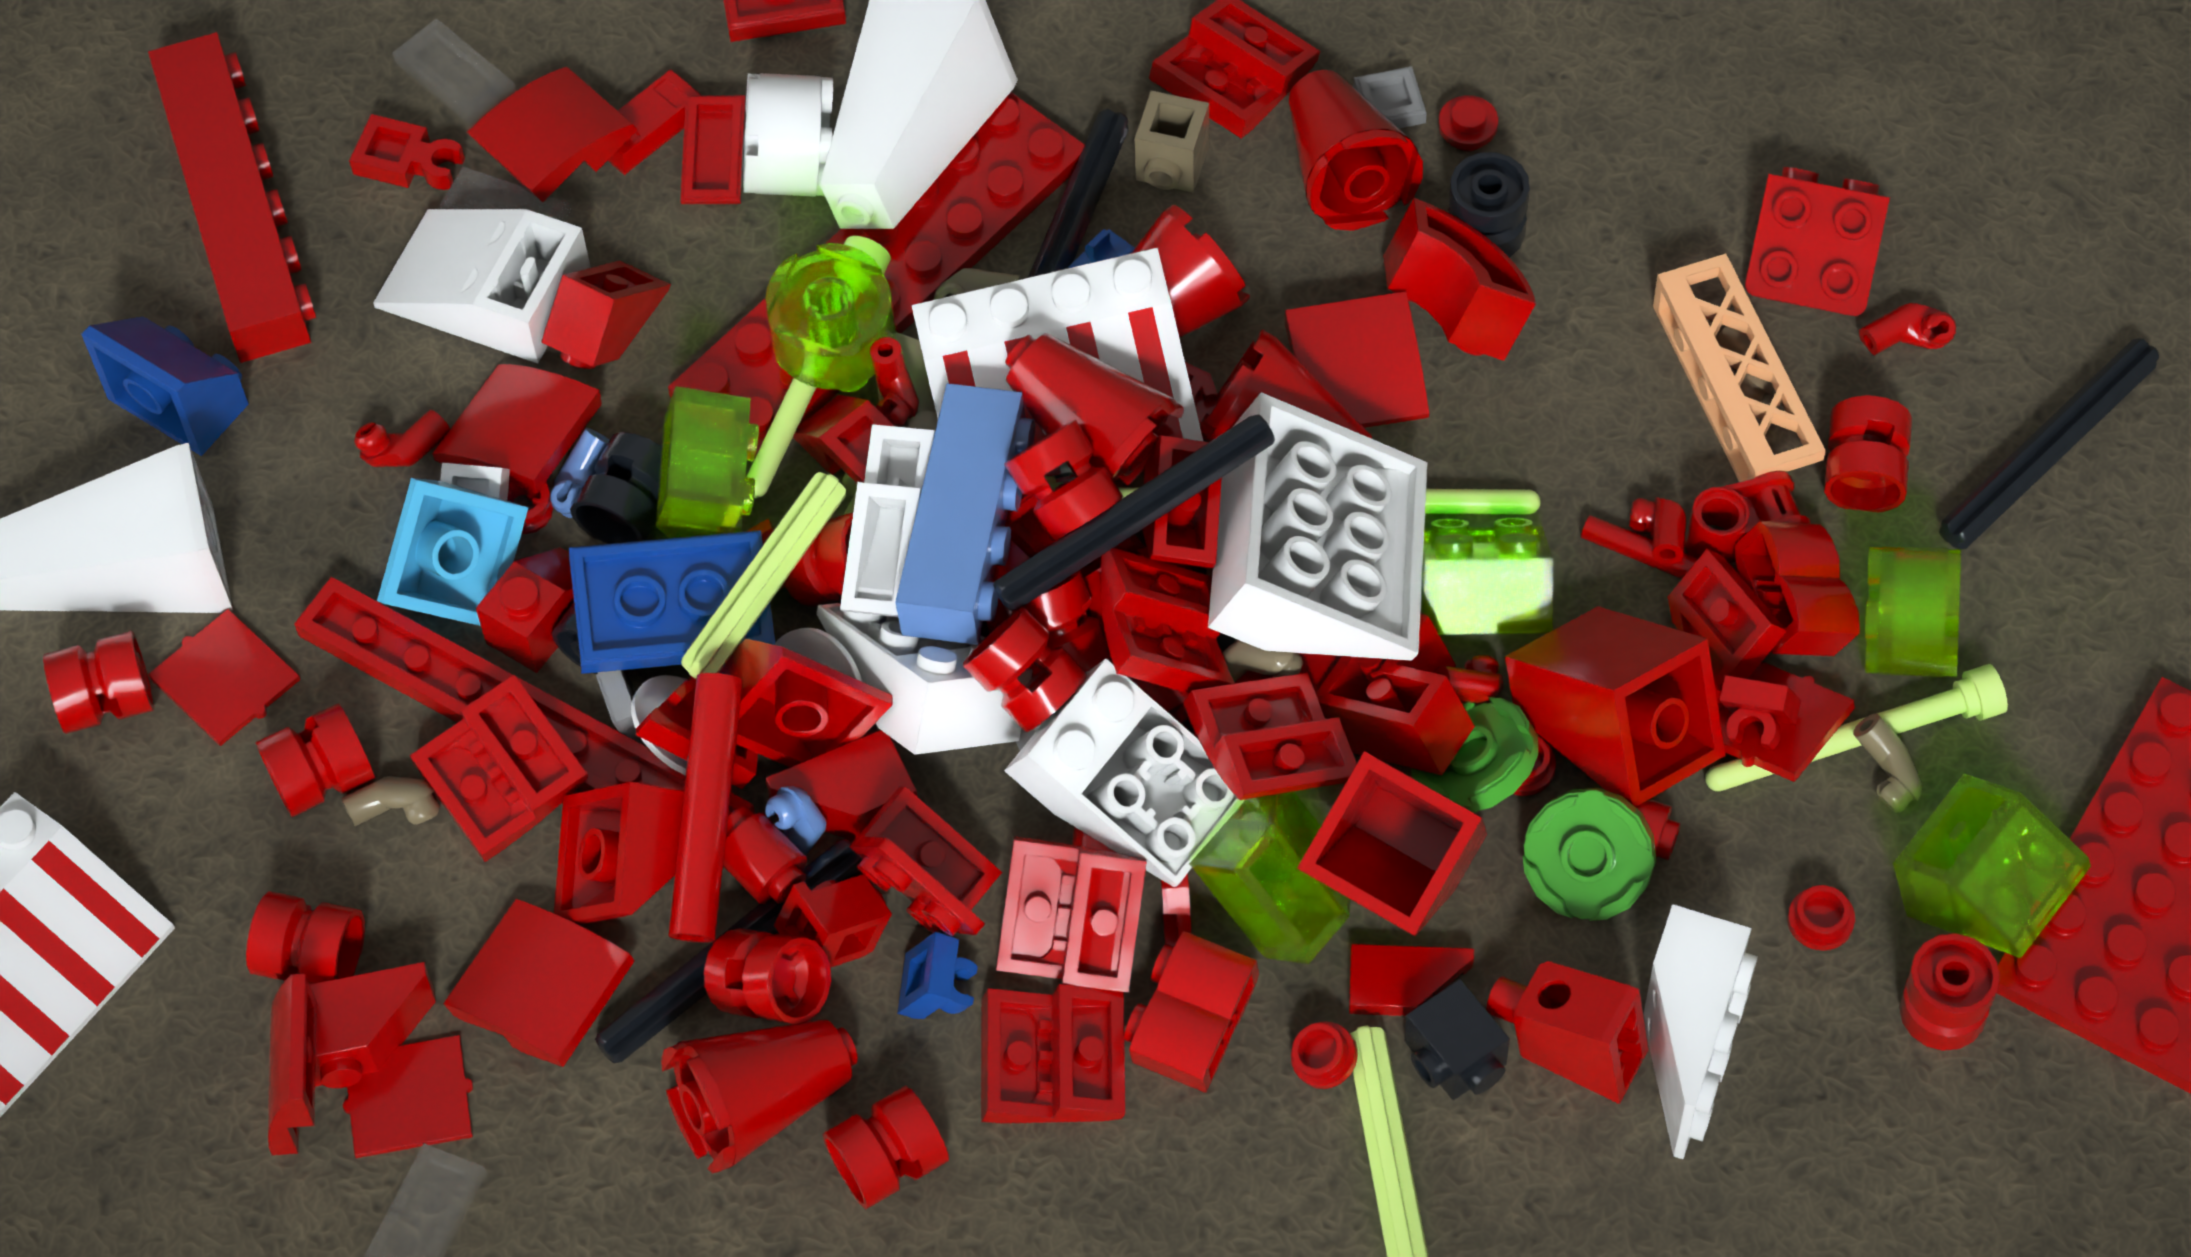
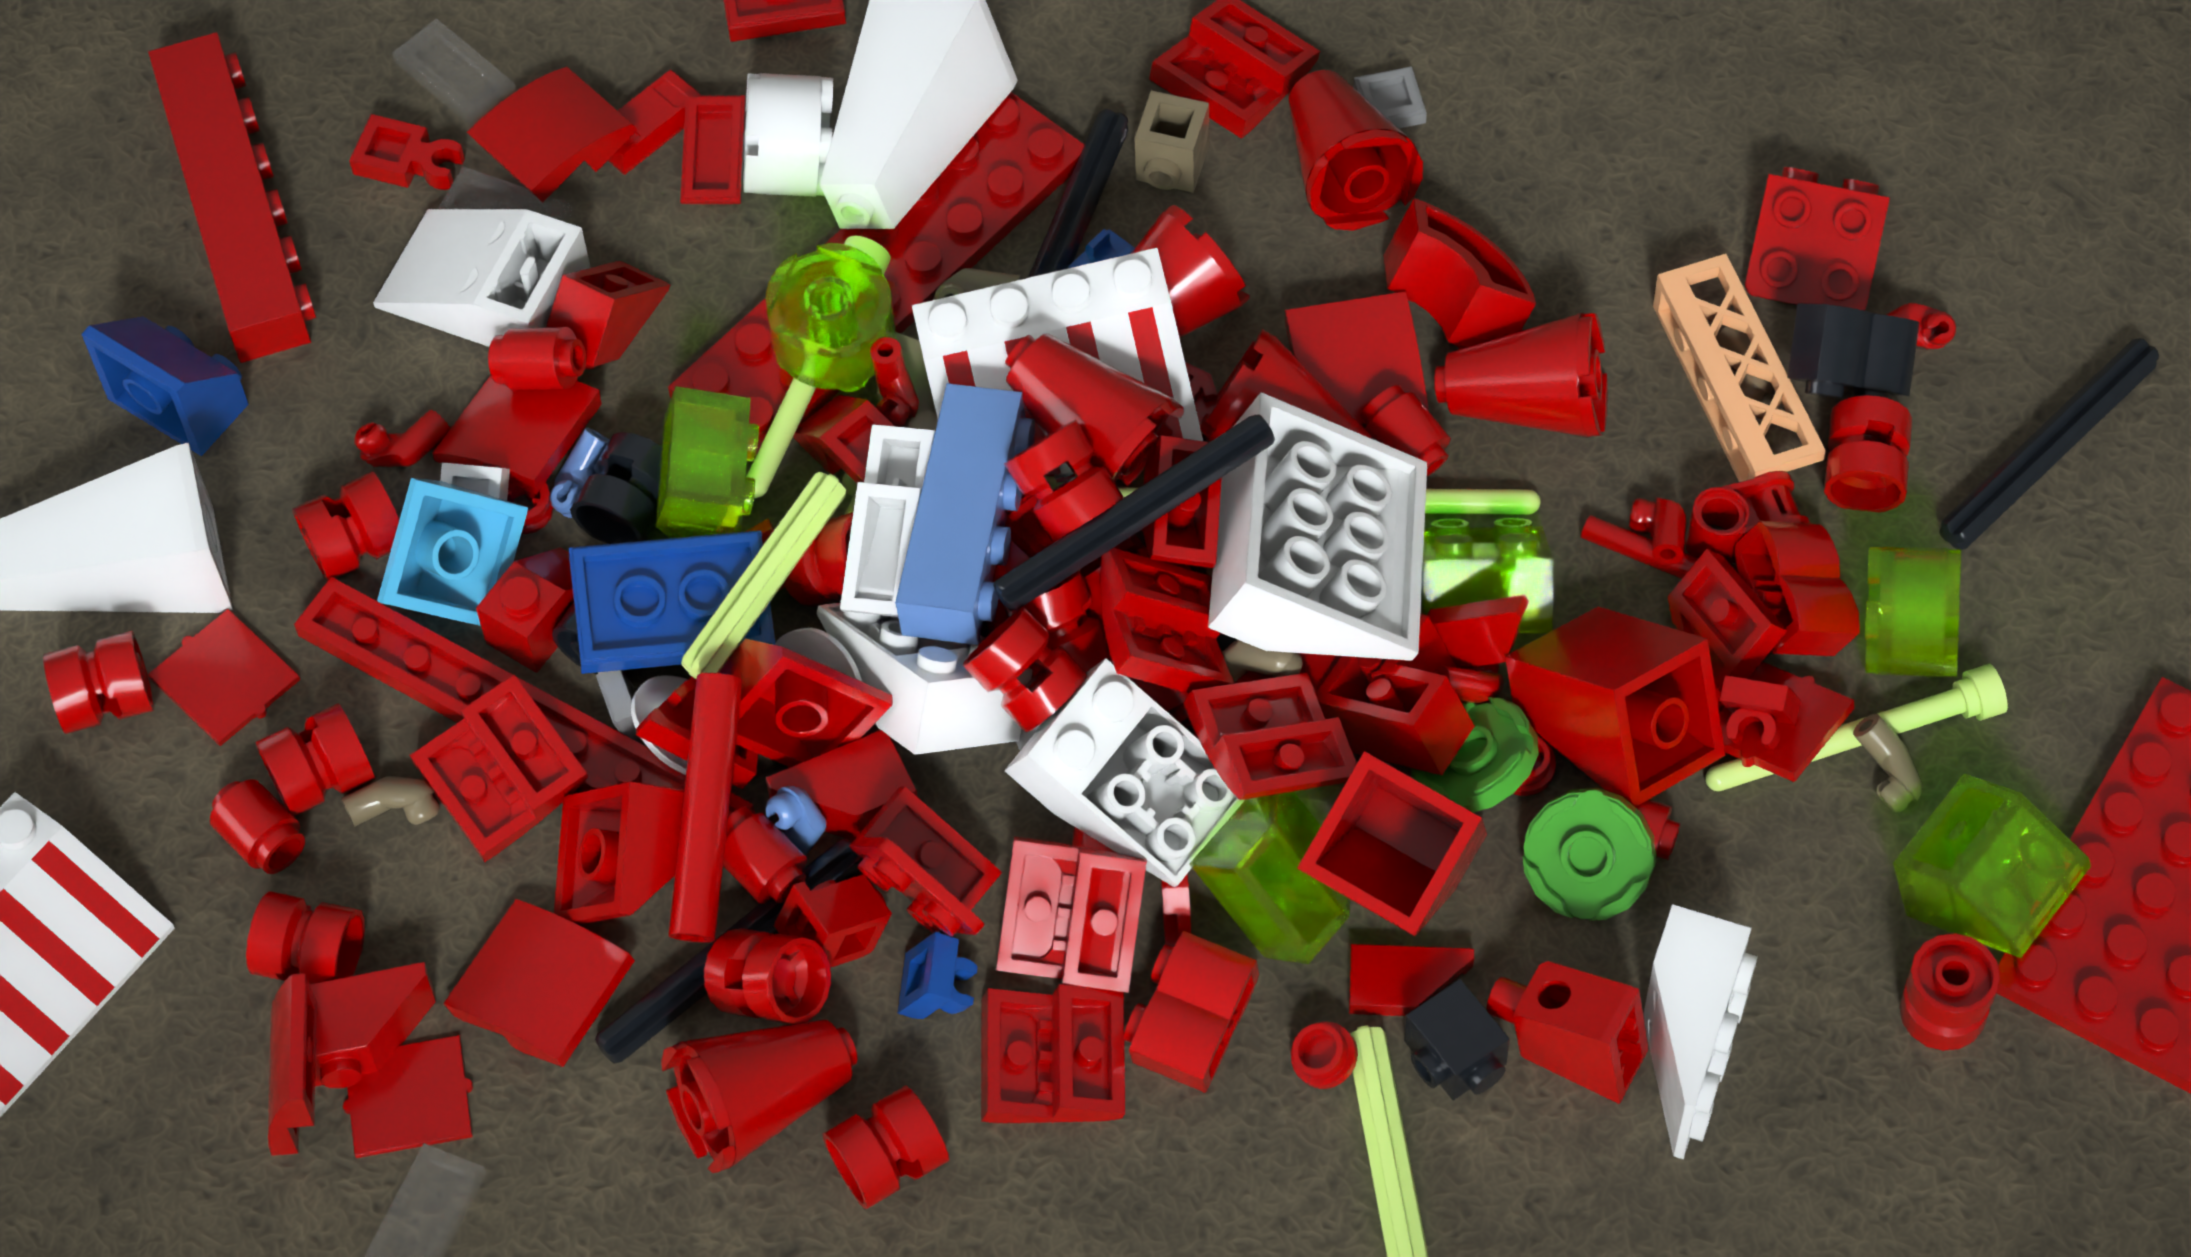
(257, 826): none -> red brick
(348, 526): none -> red wheel
(536, 358): none -> red brick
(1406, 425): none -> red brick
(1468, 122): red plate -> none
(1480, 630): none -> red tile
(1492, 197): black wheel -> none
(1532, 378): none -> red cone
(1821, 918): red plate -> none
(1852, 351): none -> black brick

